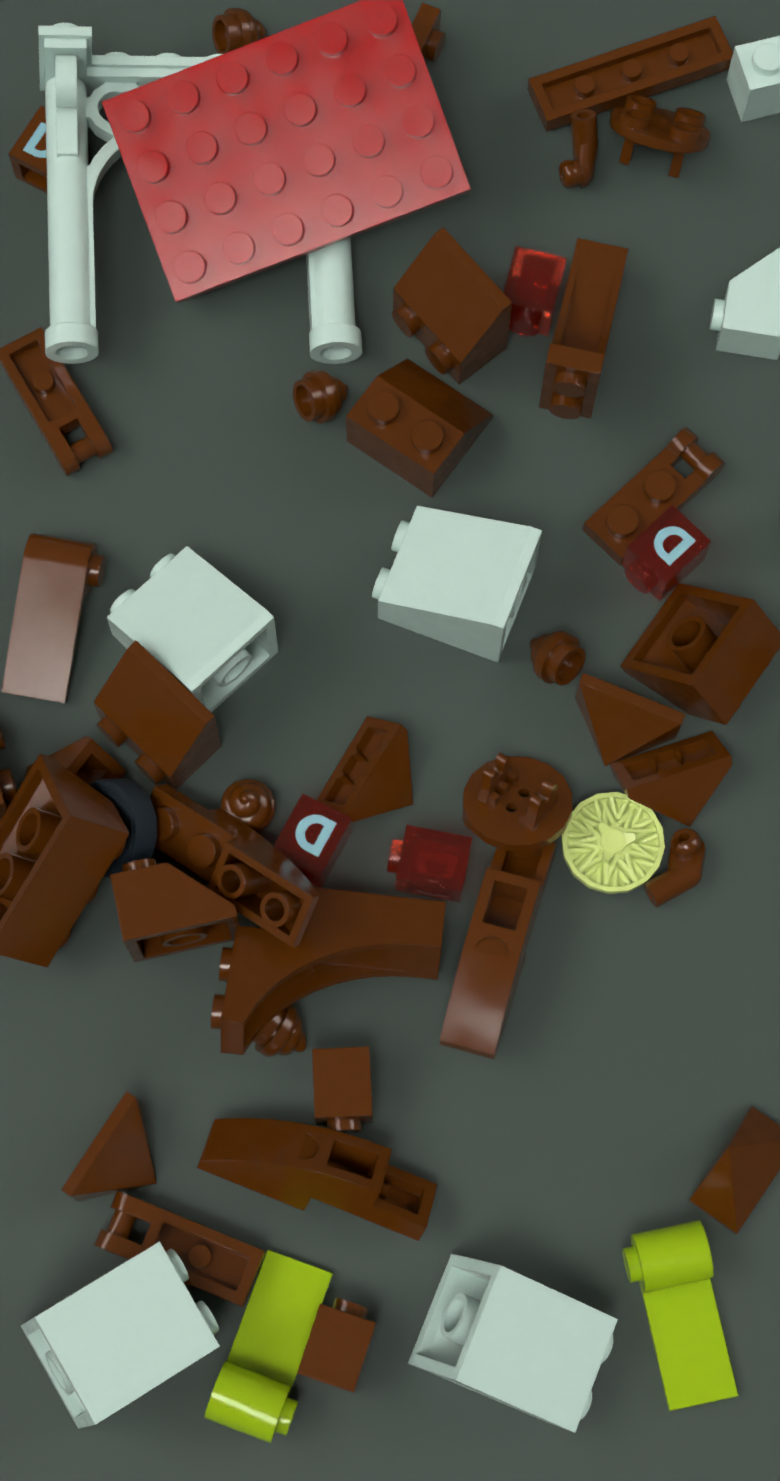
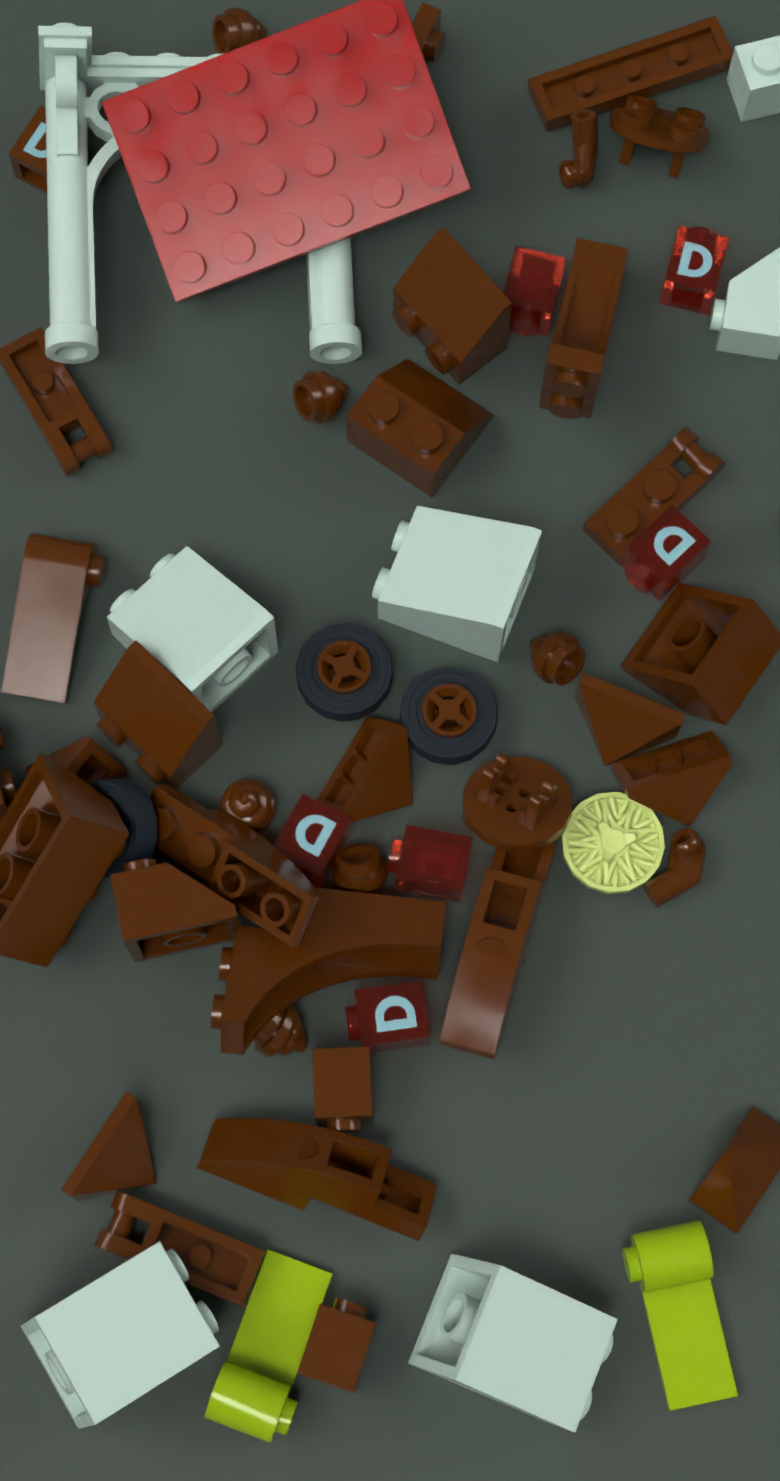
(351, 653): none -> black wheel
(359, 869): none -> reddish brown plate
(389, 1017): none -> clear red brick
(457, 698): none -> black wheel
(694, 269): none -> clear red brick

